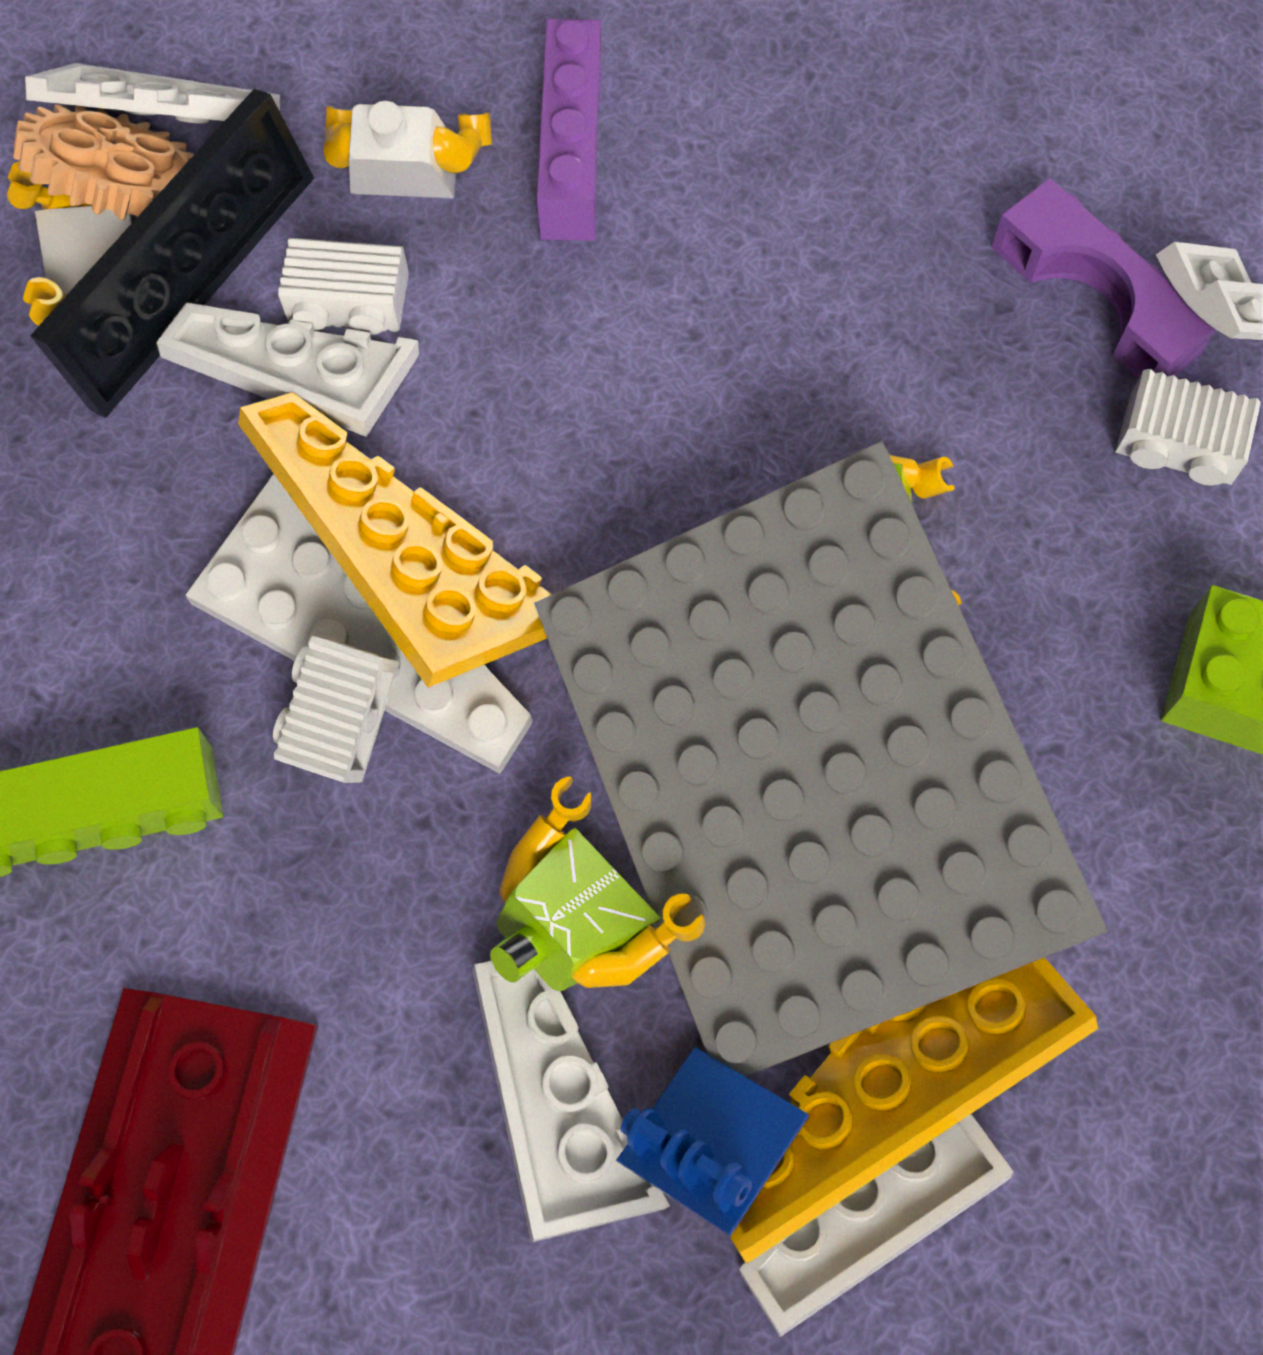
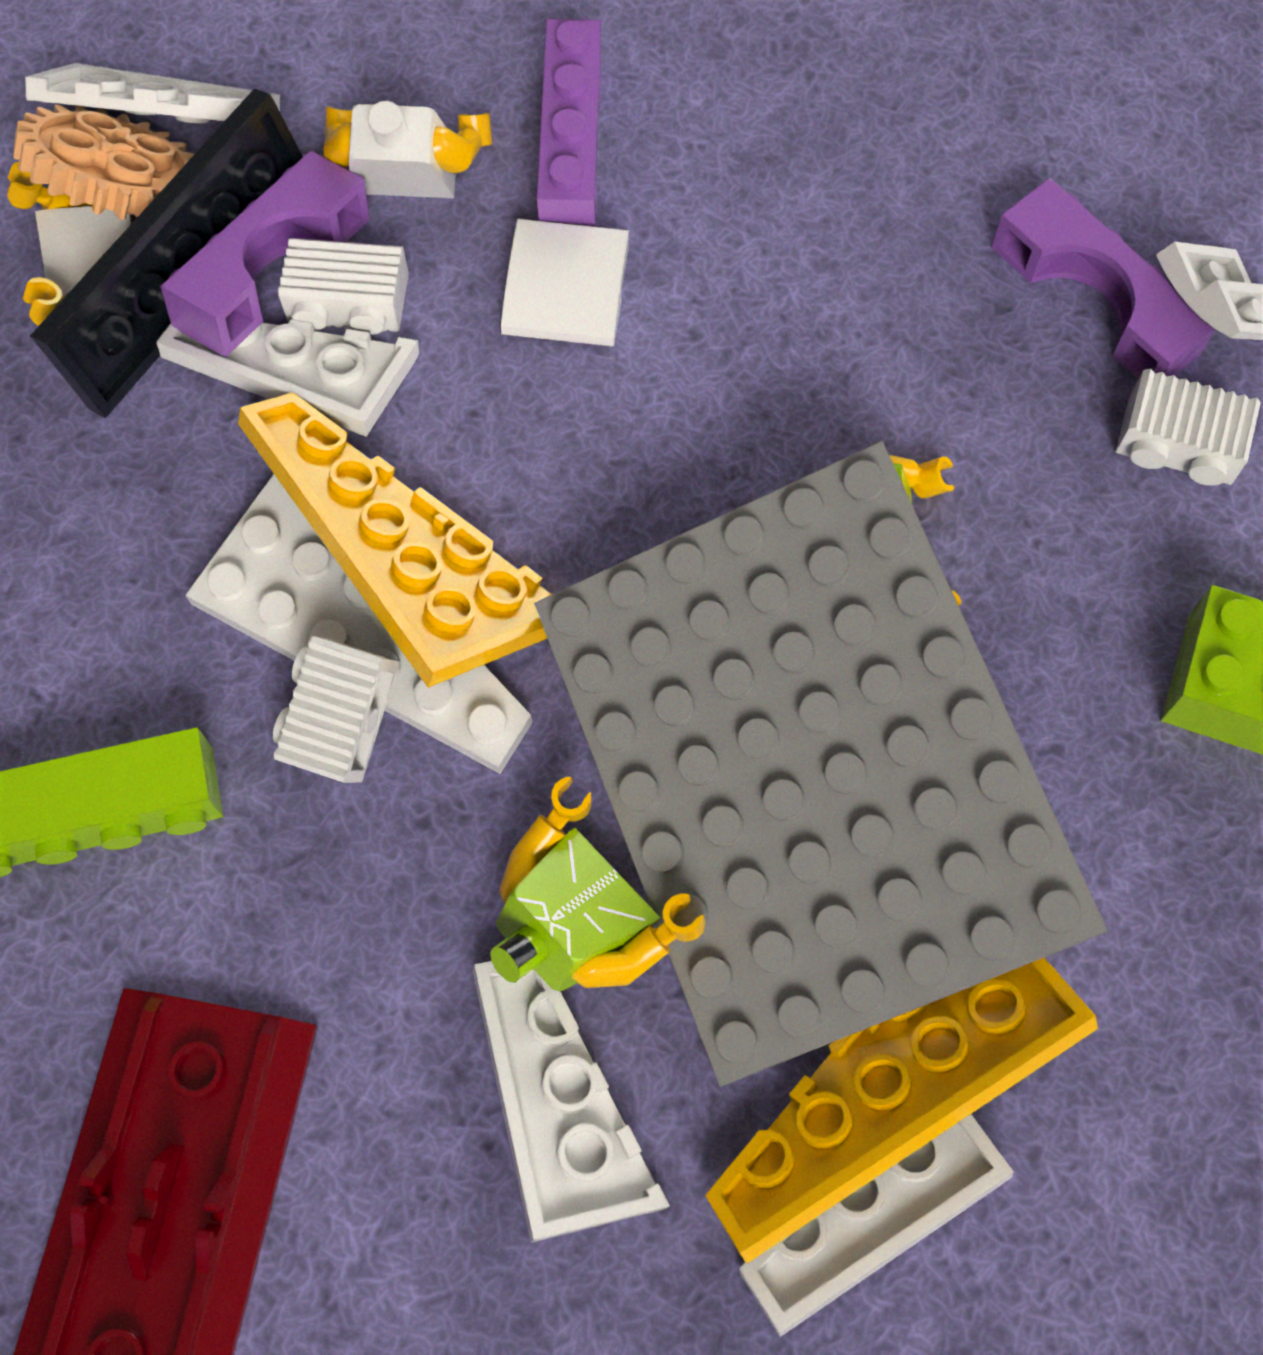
(216, 291): none -> medium lavender arch
(565, 282): none -> white slope
(710, 1139): blue hinge -> none

